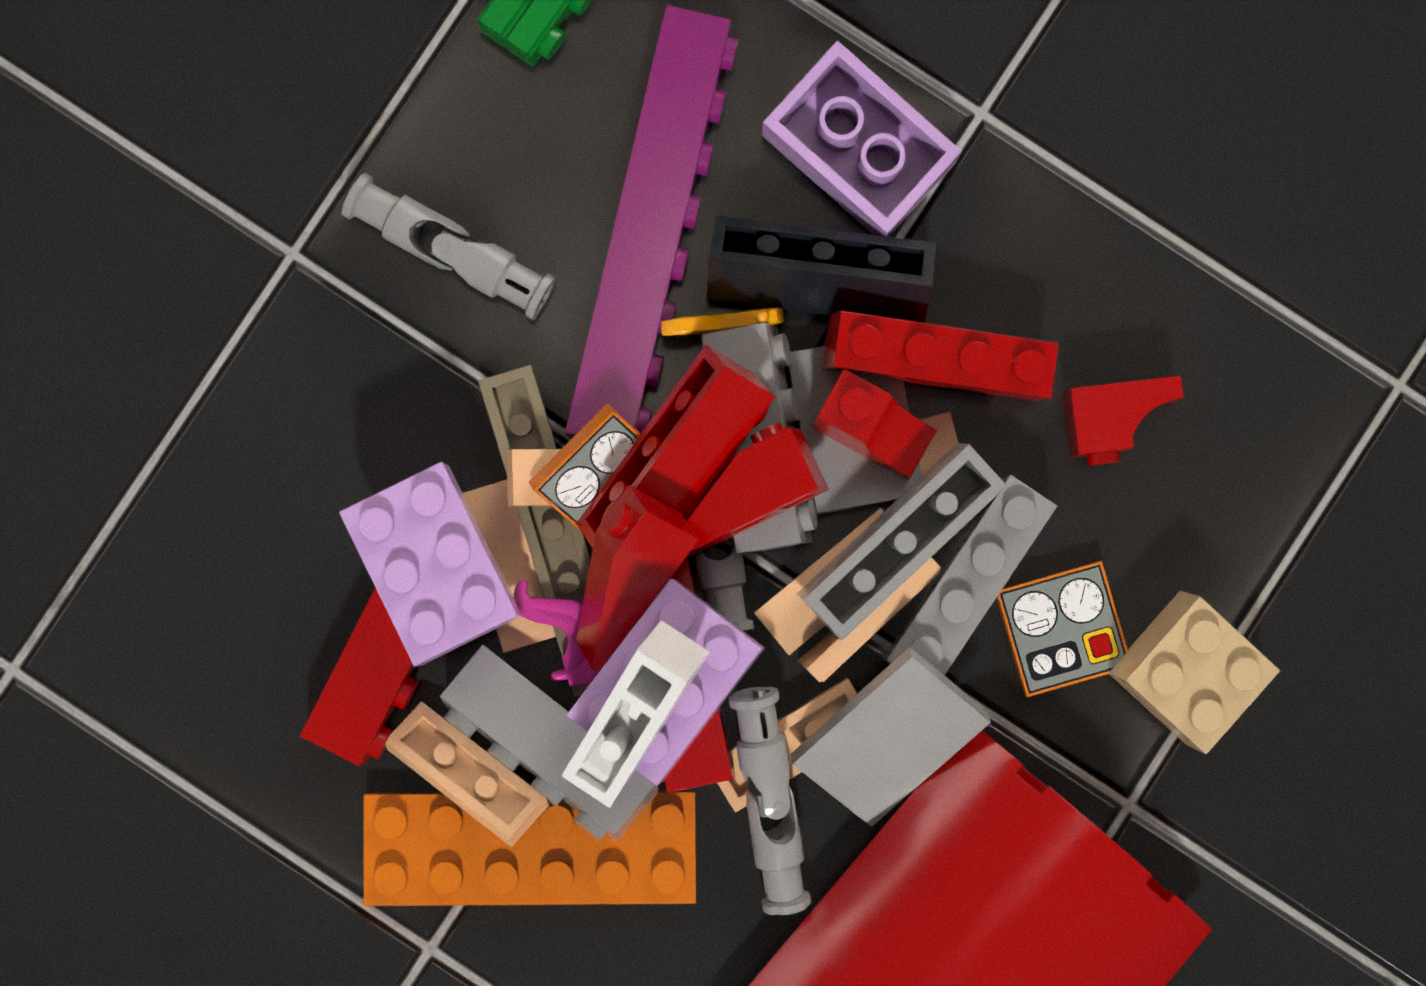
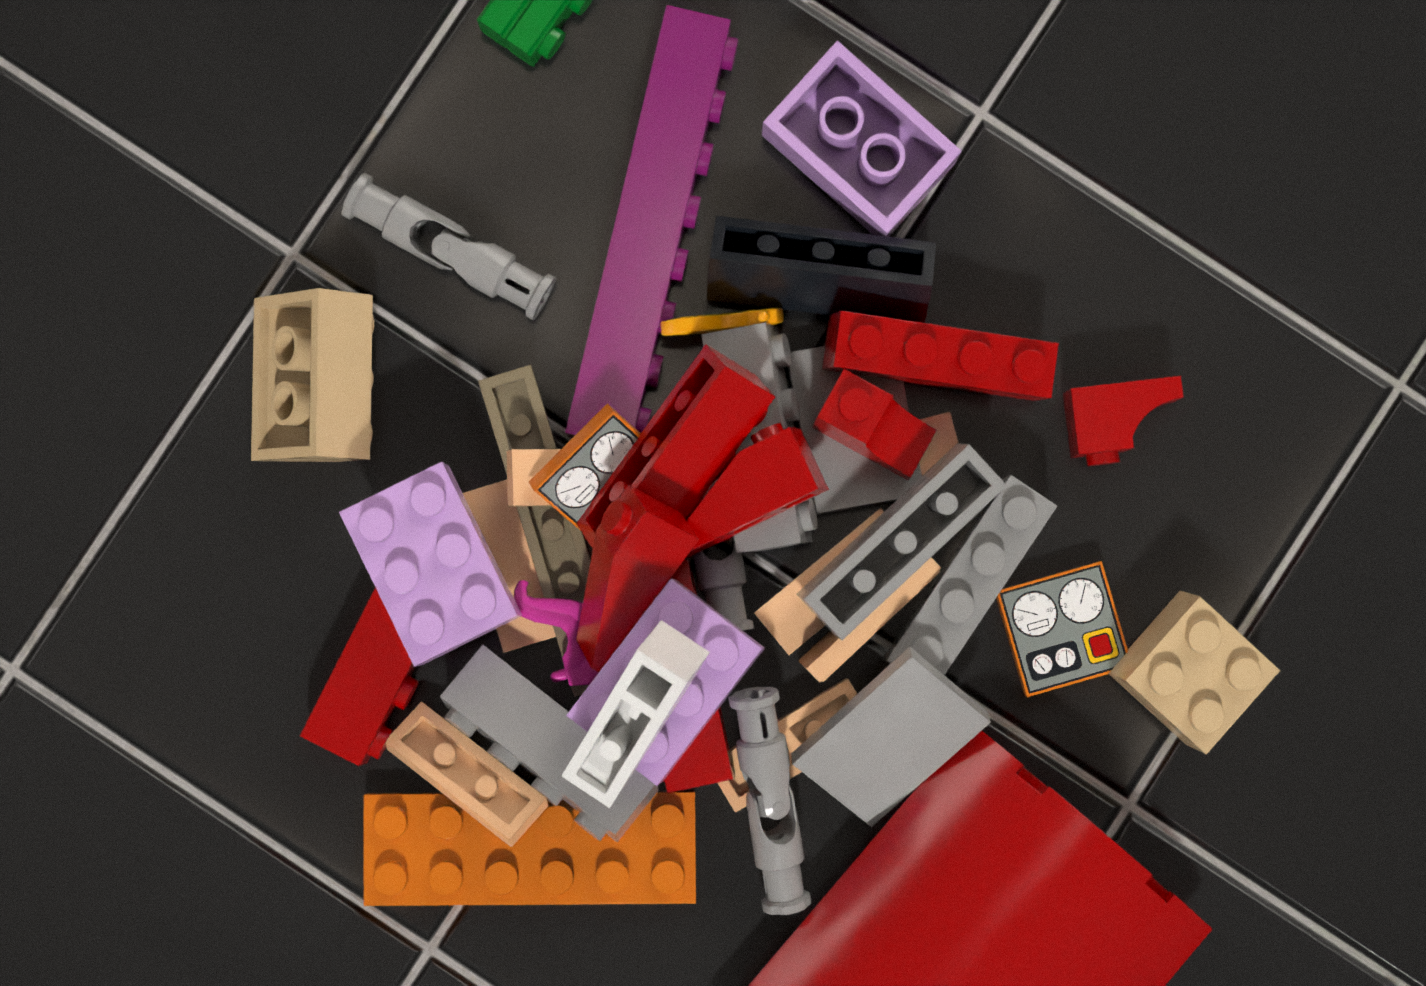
(312, 376): none -> tan slope

